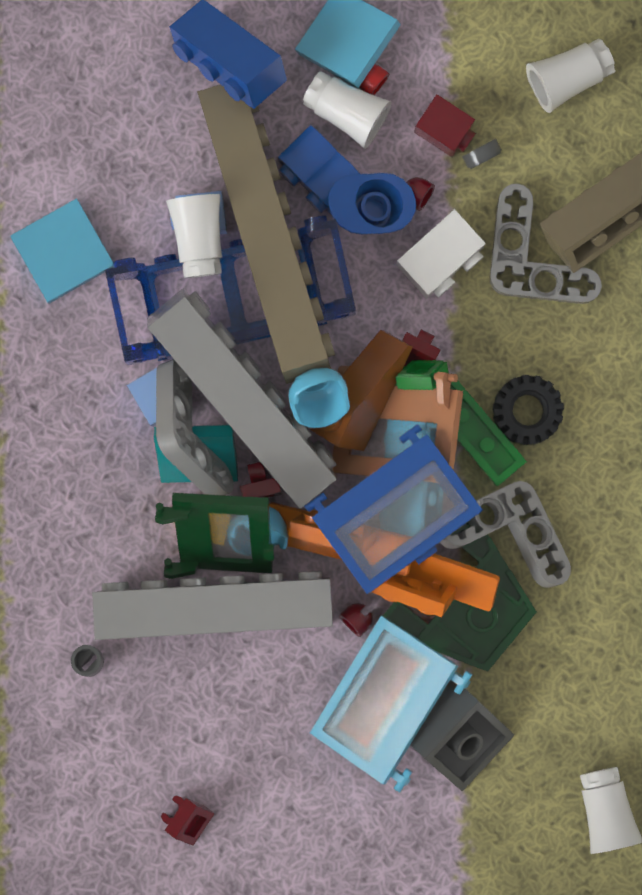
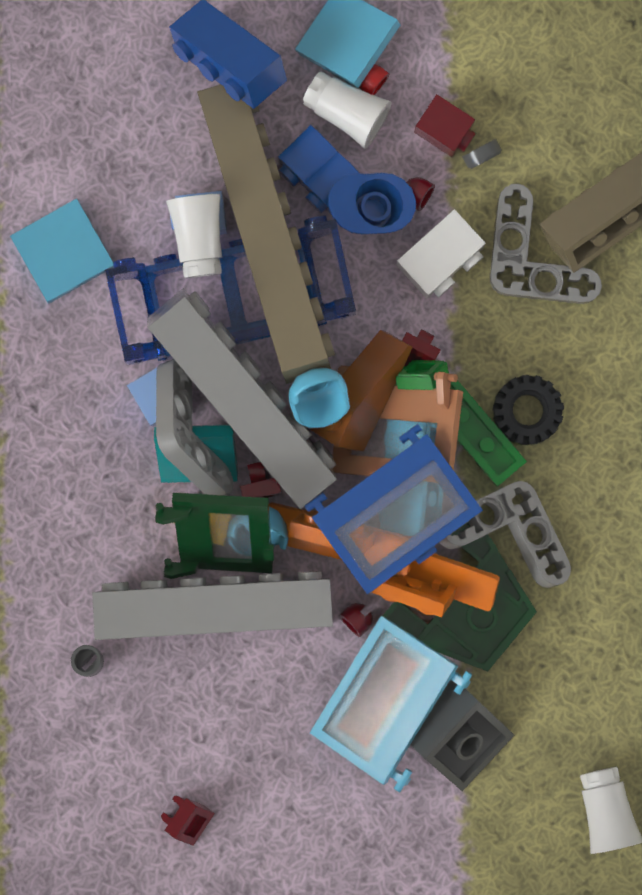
(569, 73): white plant -> none

